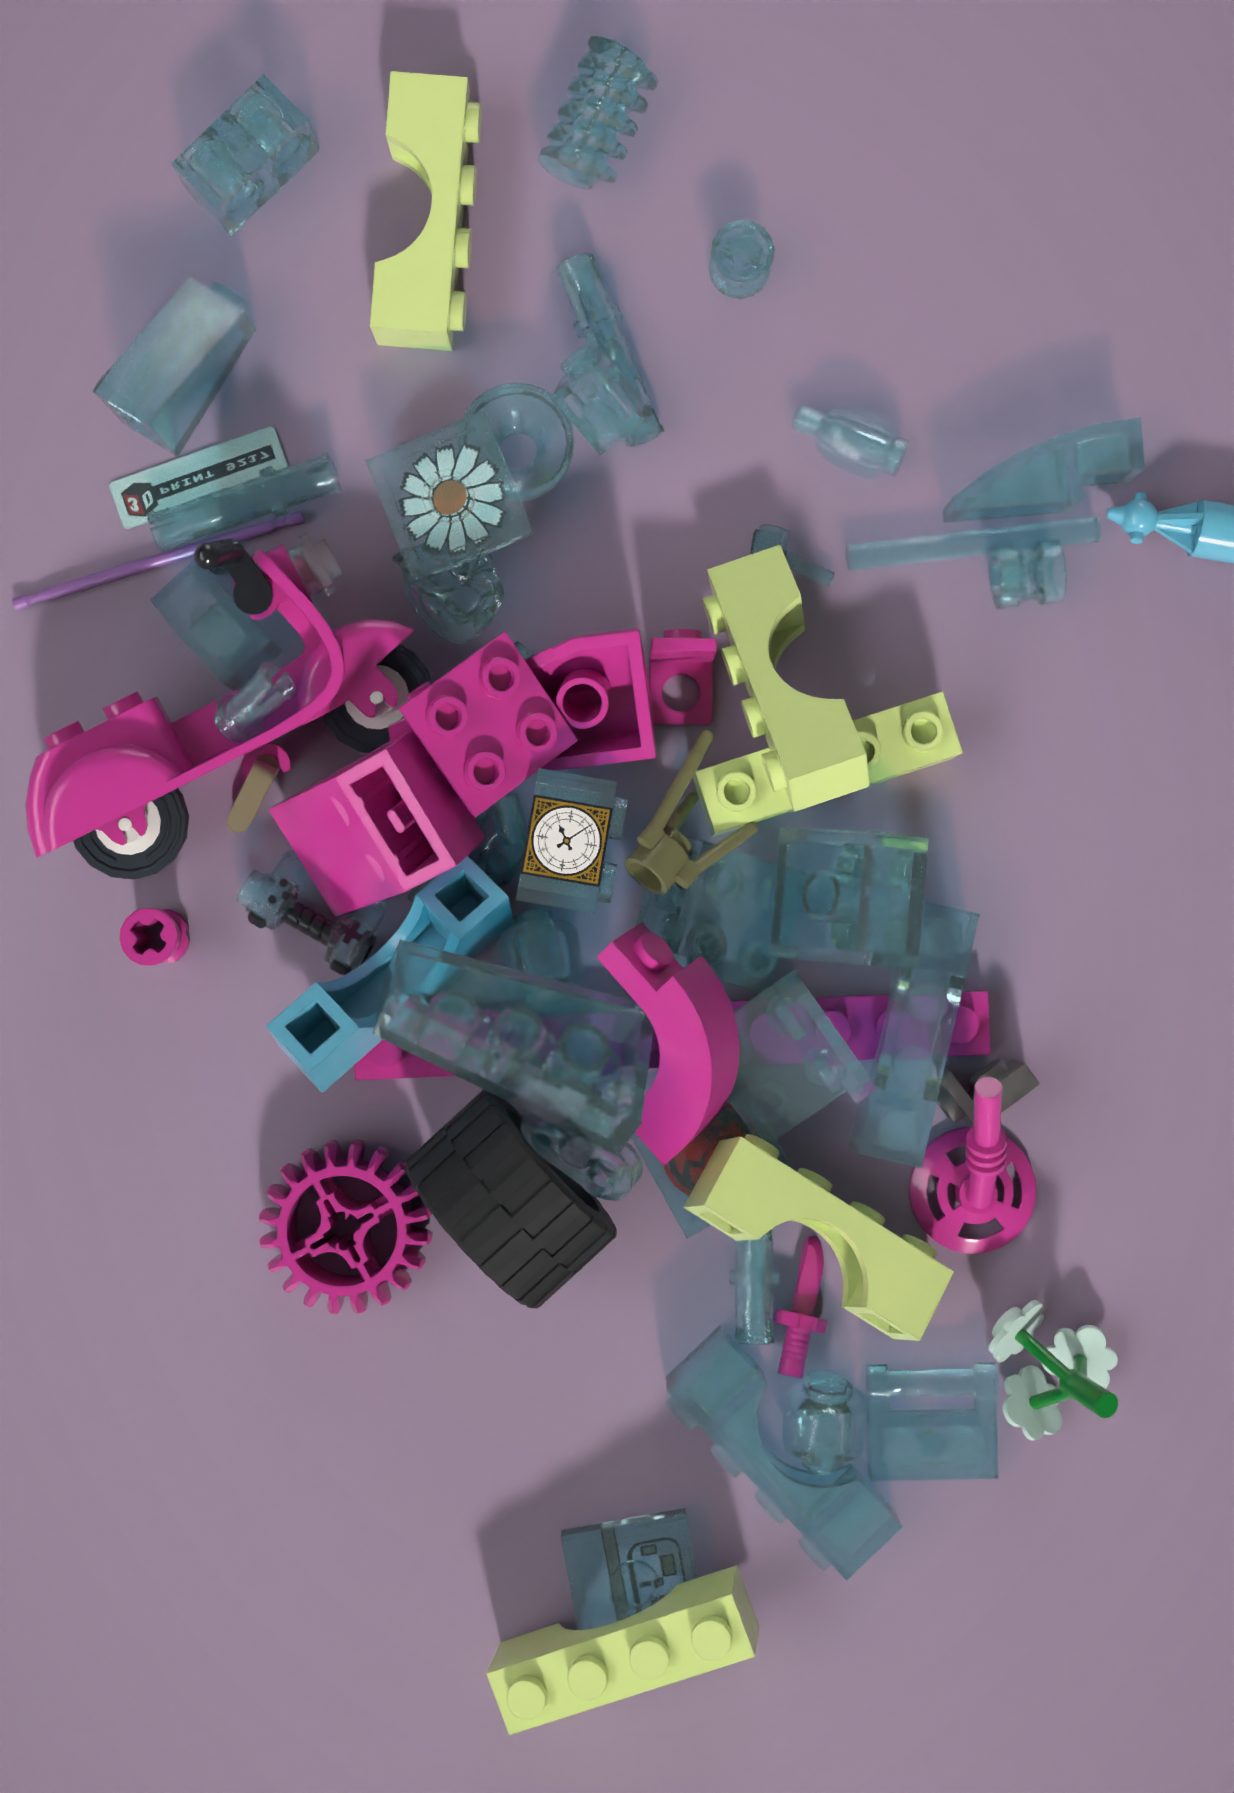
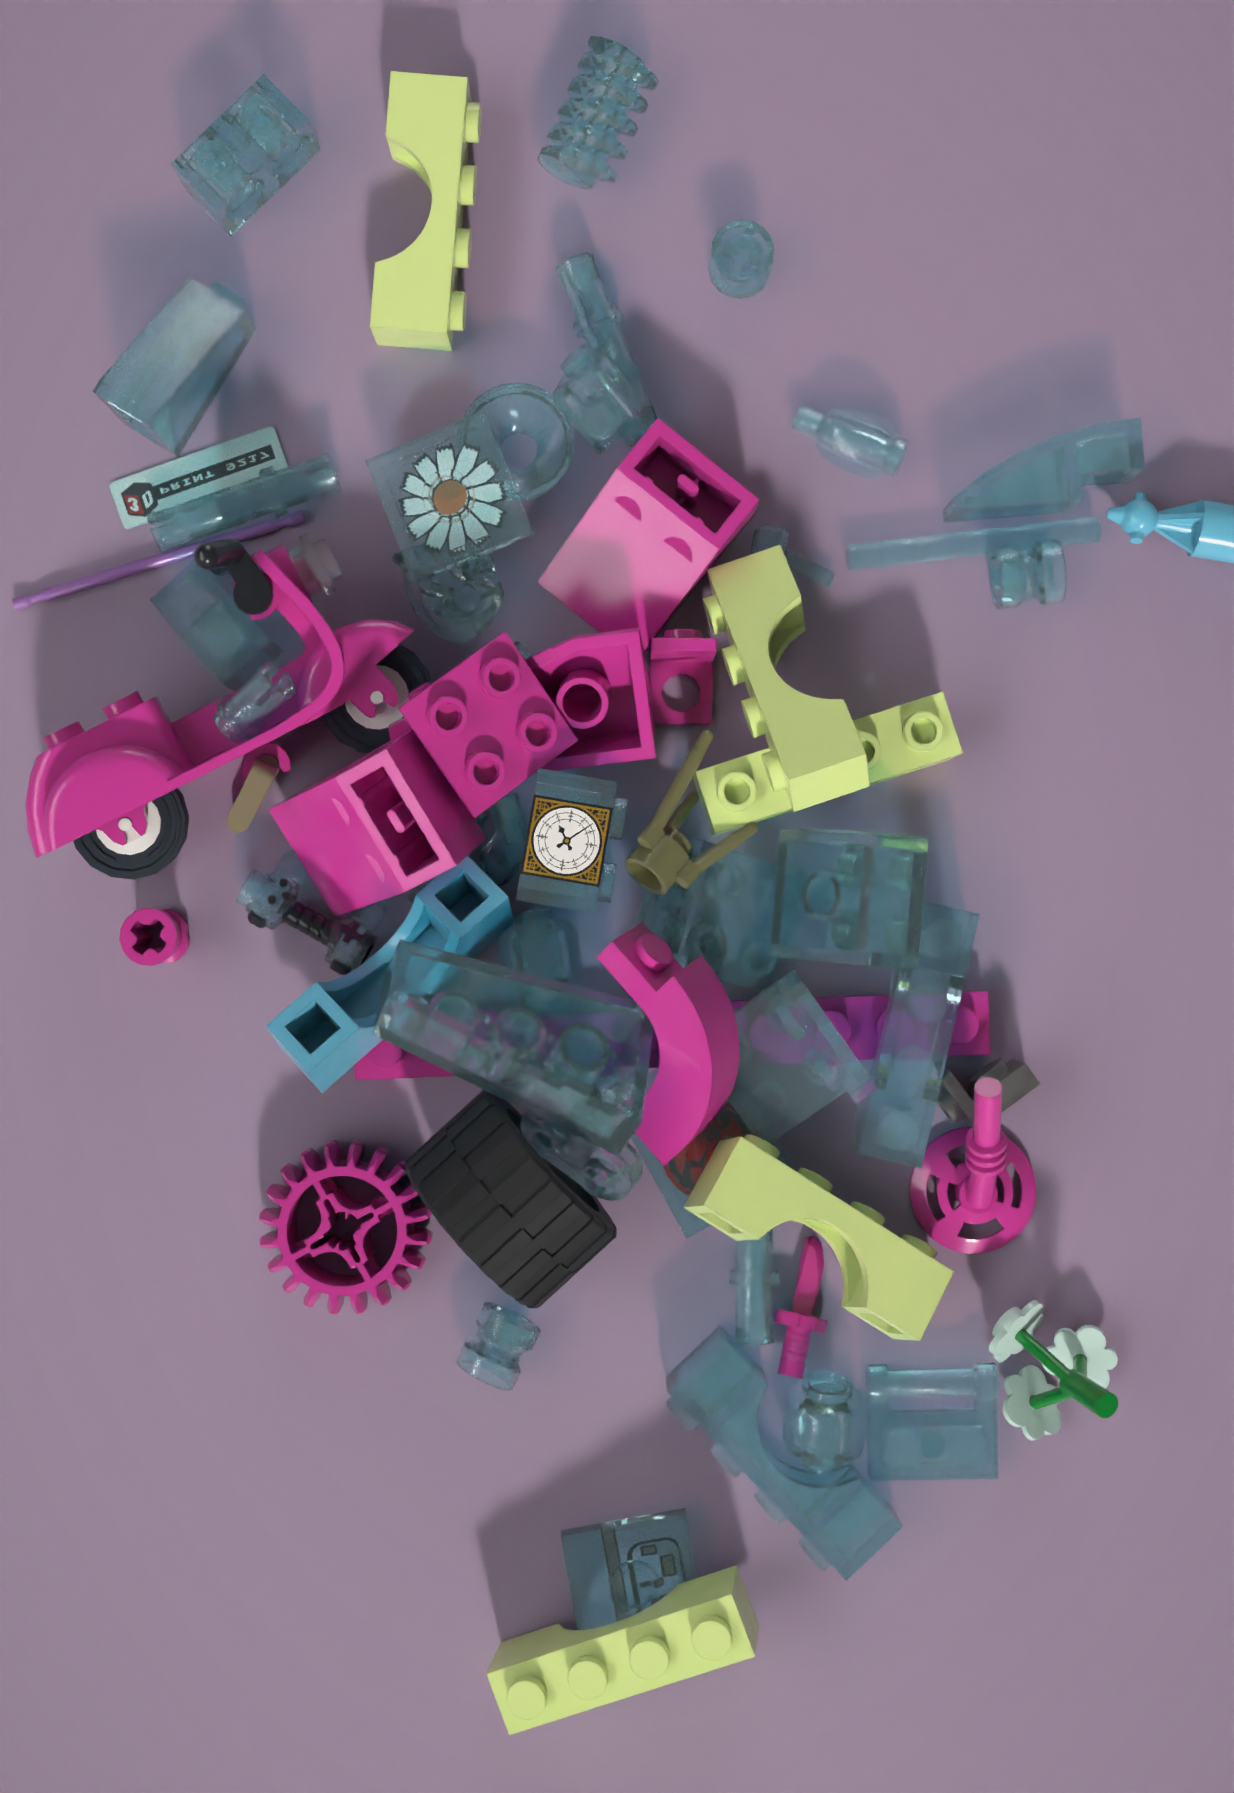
(498, 1346): none -> clear light blue wheel
(649, 536): none -> dark pink slope

